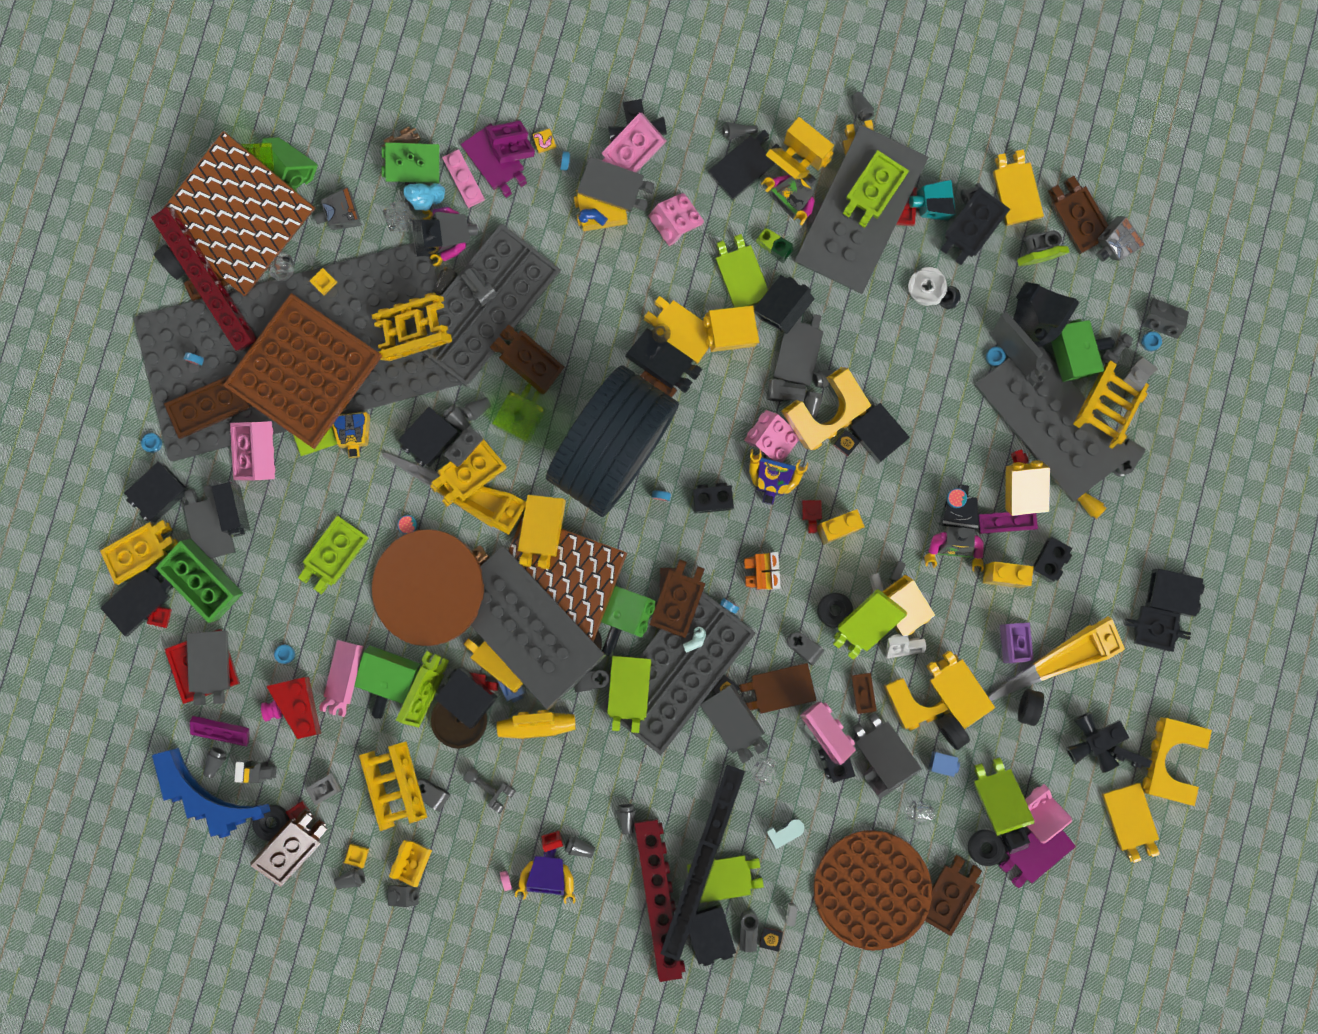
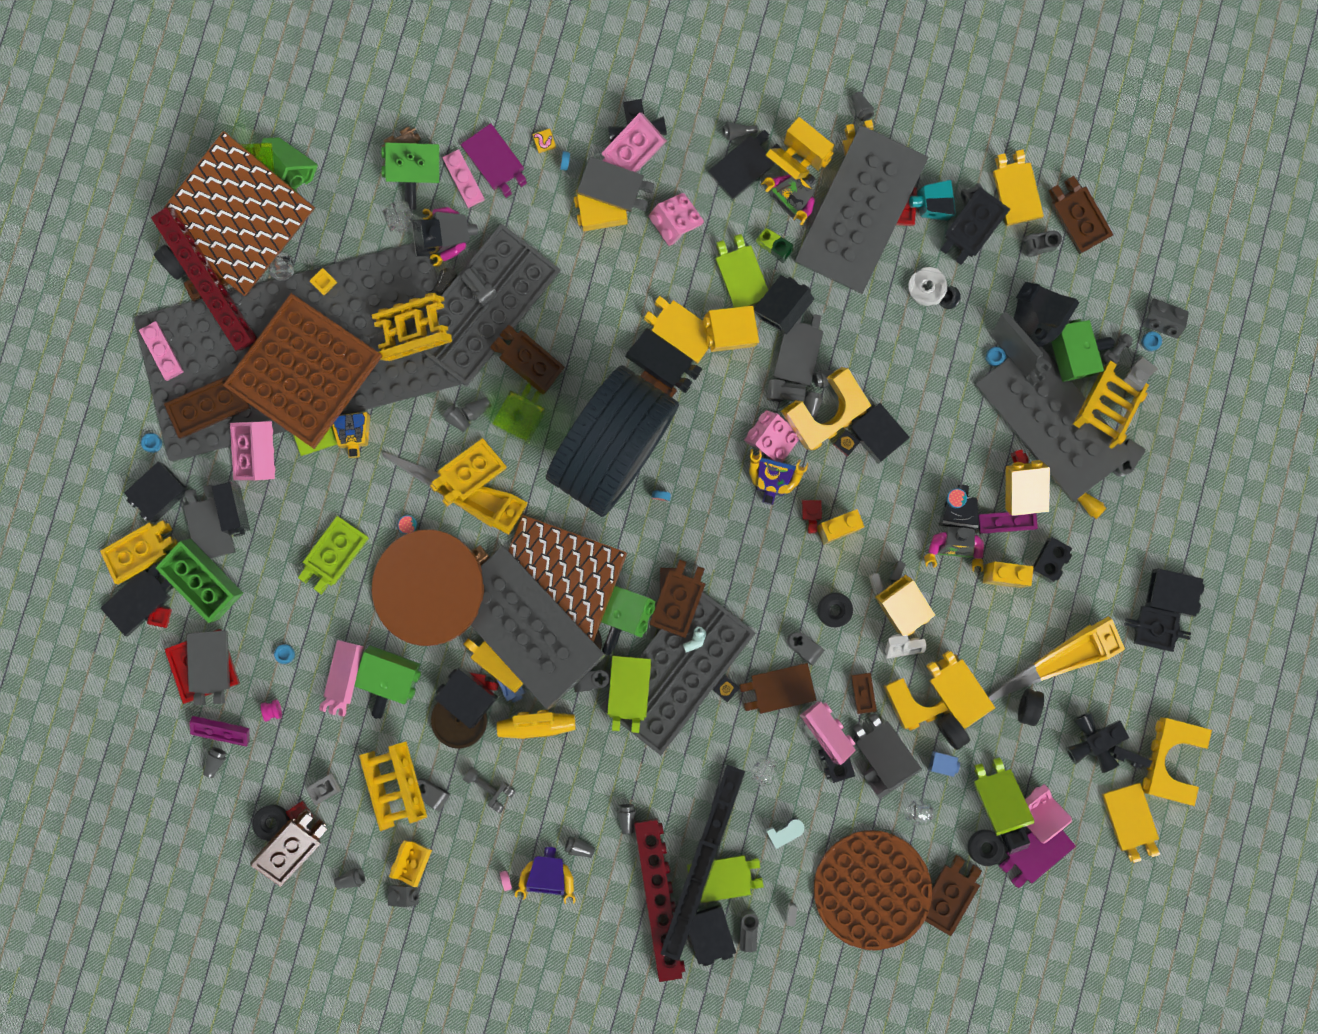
(161, 351): none -> bright pink plate
(178, 784): blue arch -> none
(192, 358): dark azure tile -> none
(253, 774): dark grey hips -> none
(297, 706): red wedge -> none
(339, 211): dark grey torso -> none
(356, 855): yellow tile -> none
(422, 690): lime tile -> none
(423, 196): medium azure hair -> none
(428, 437): black brick -> none
(463, 446): dark grey bracket -> none
(510, 141): magenta slope -> none
(541, 529): yellow tile -> none
(551, 841): red tile -> none
(594, 214): blue arm -> none
(663, 338): clear smoke cone -> none
(714, 503): black brick -> none
(729, 605): dark azure tile -> none
(735, 722): dark grey tile -> none
(761, 563): orange hips -> none
(771, 939): black tile -> none
(869, 623): lime tile -> none
(875, 187): lime tile -> none
(1016, 642): medium lavender slope -> none
(1041, 256): lime tile -> none
(1119, 240): torso -> none

